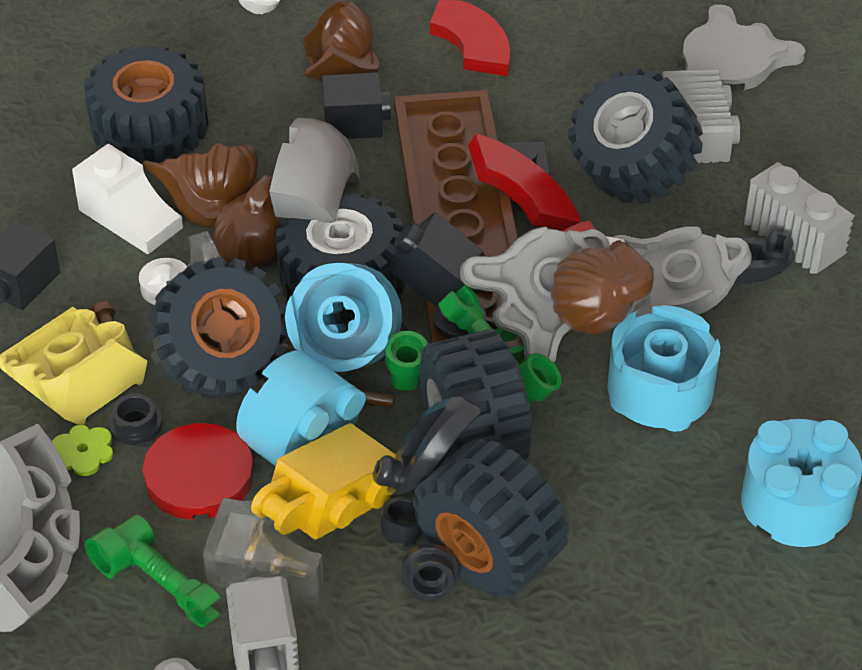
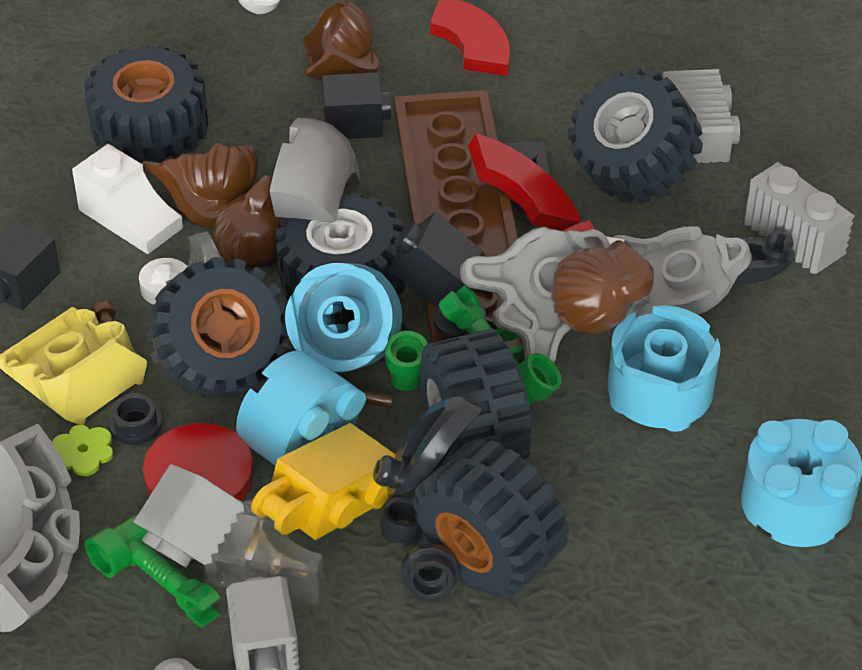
(187, 516): none -> light grey brick
(738, 50): light grey tile -> none

